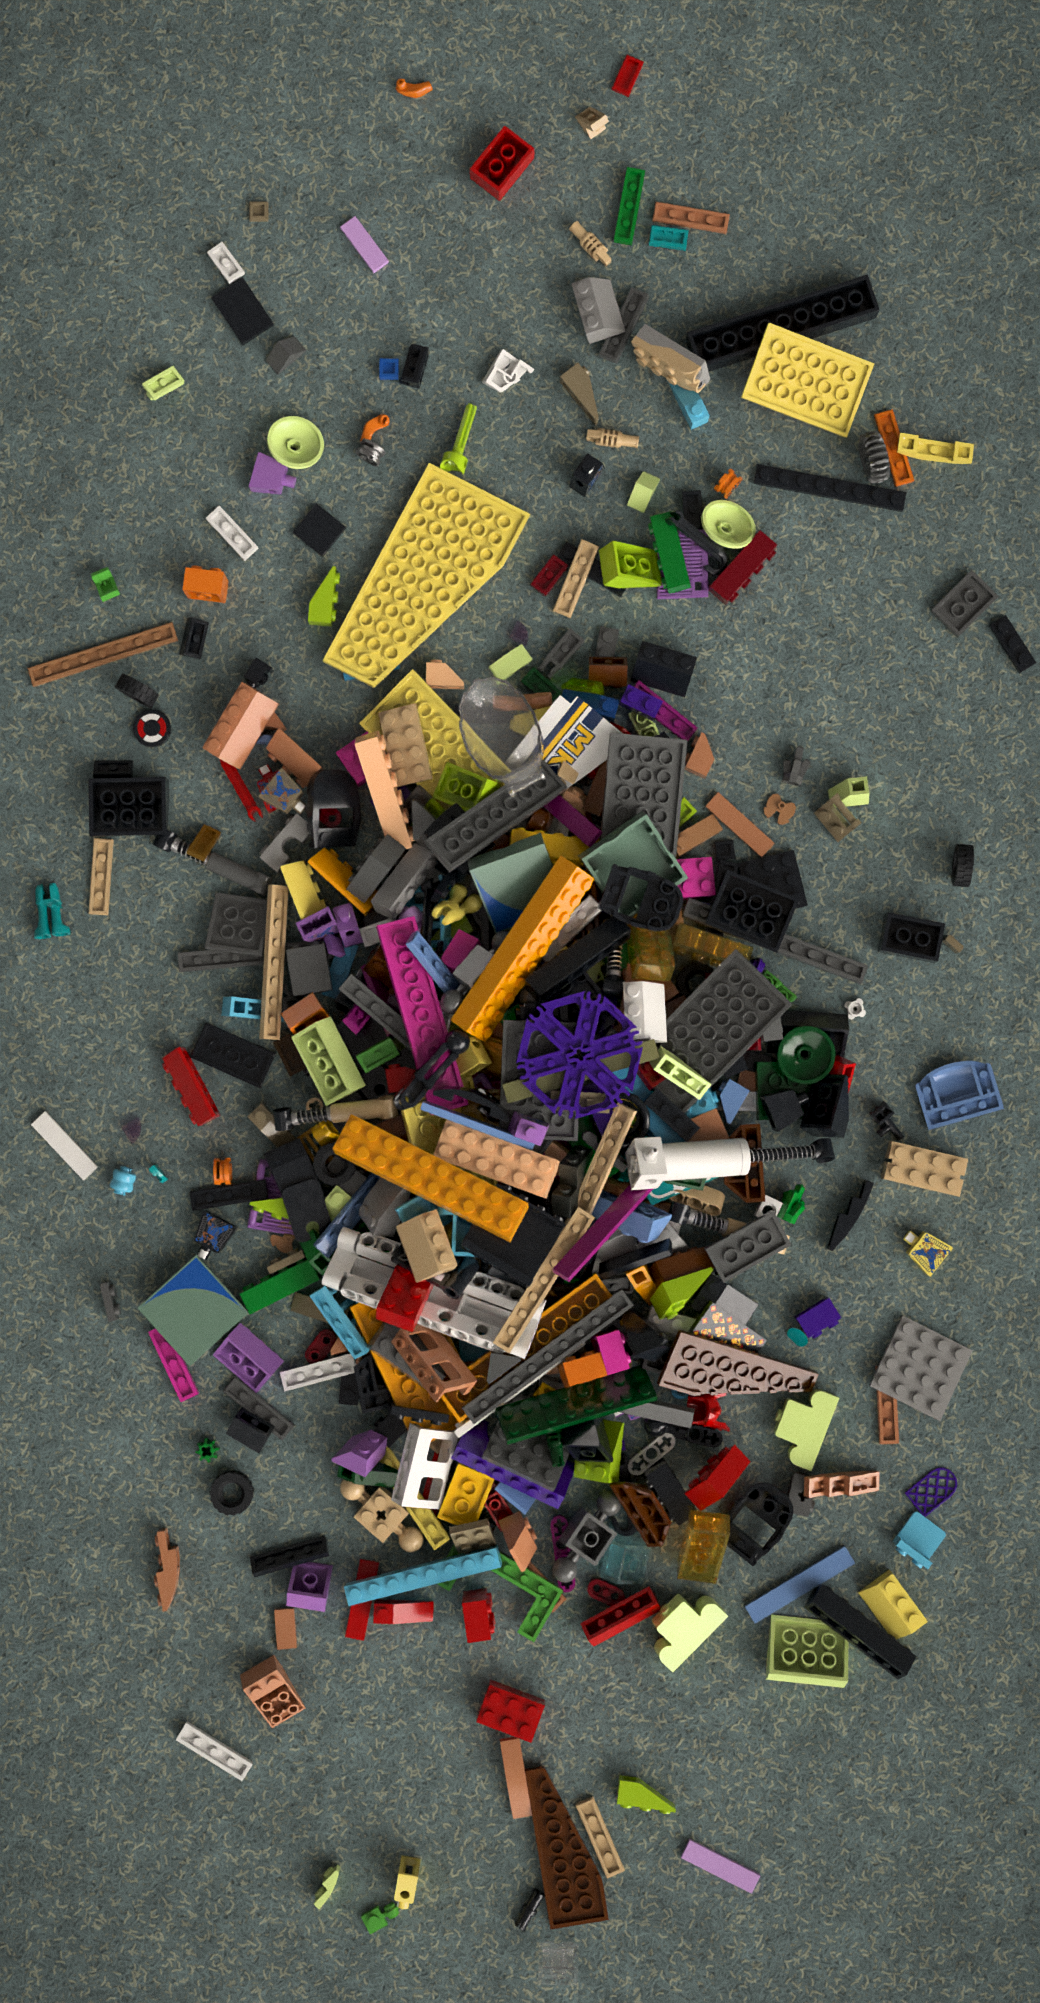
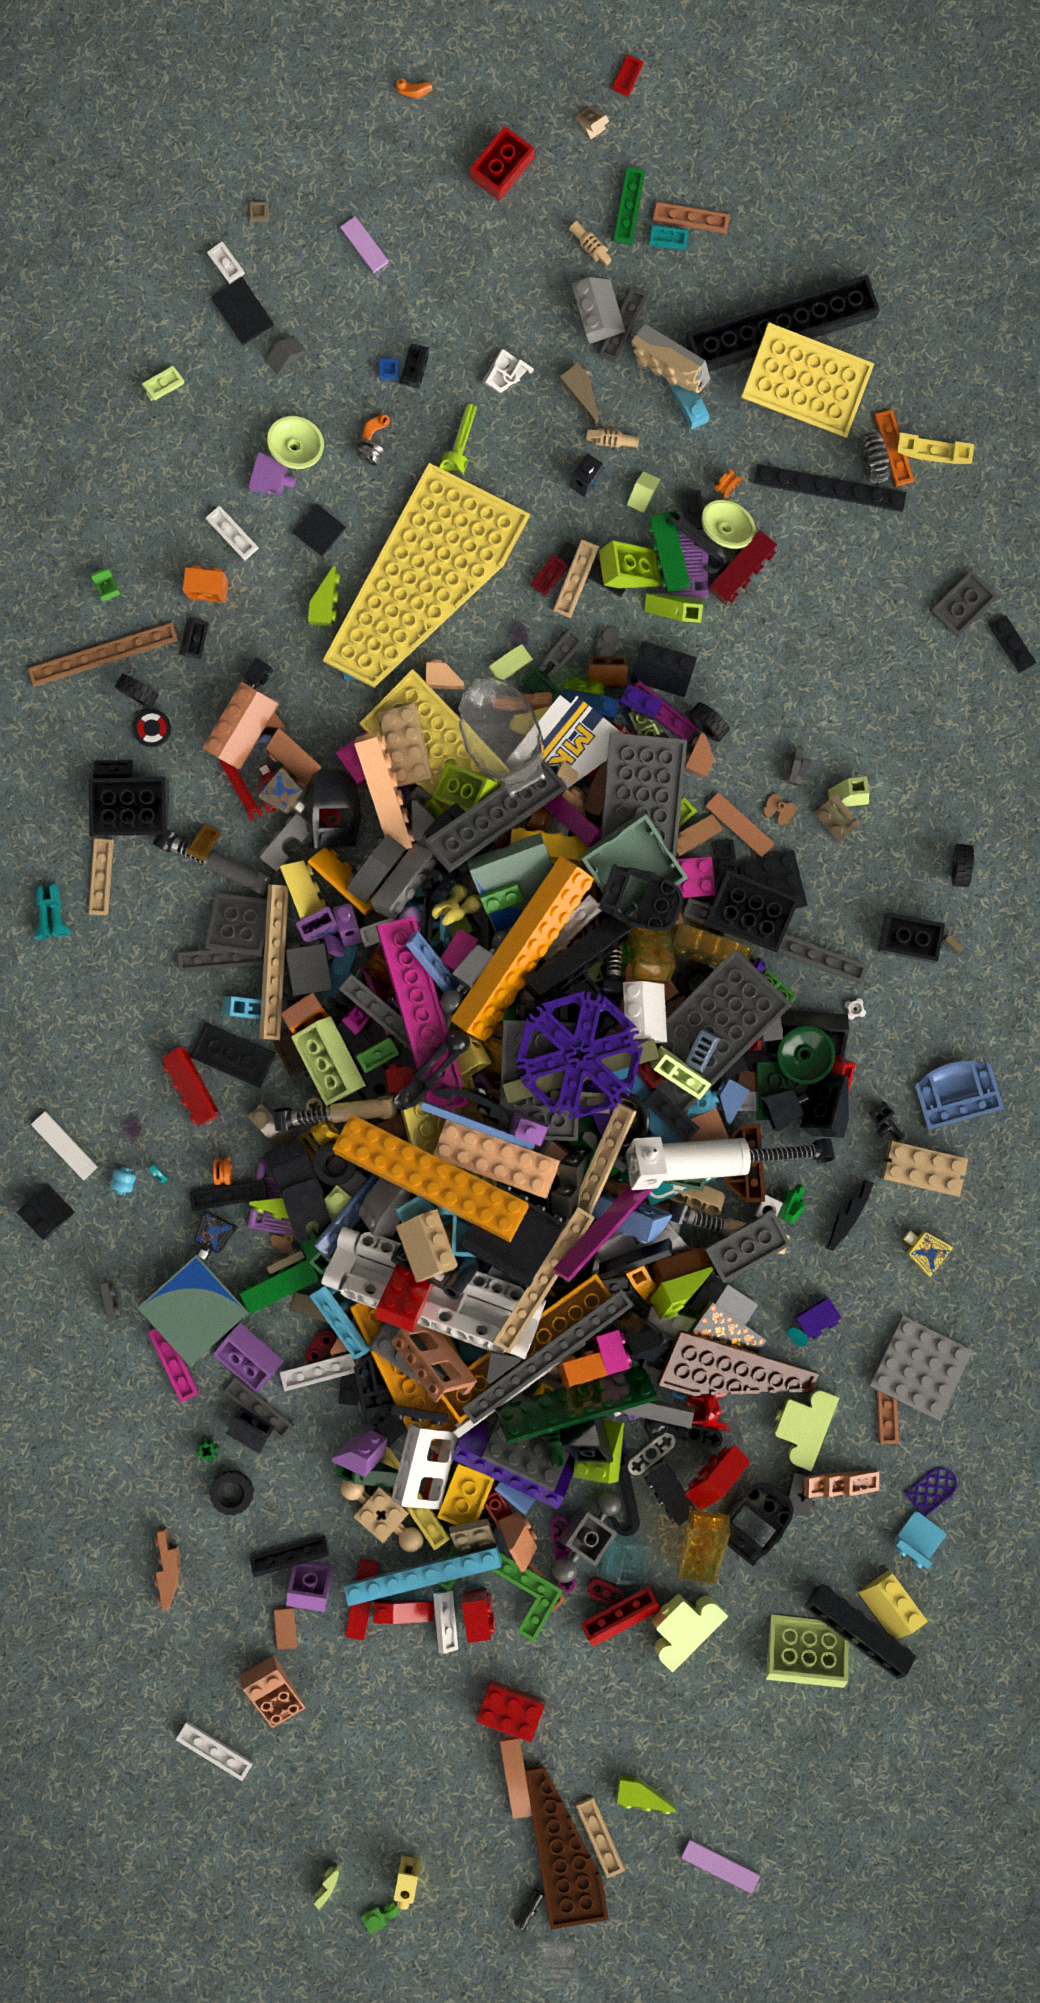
(45, 1212): none -> black slope
(445, 1621): none -> white plate
(501, 897): none -> bright green plate
(643, 1511): reddish brown wedge -> none
(675, 607): none -> lime slope
(703, 1034): none -> sand blue slope
(709, 721): none -> black tyre
(799, 1584): medium blue tile -> none

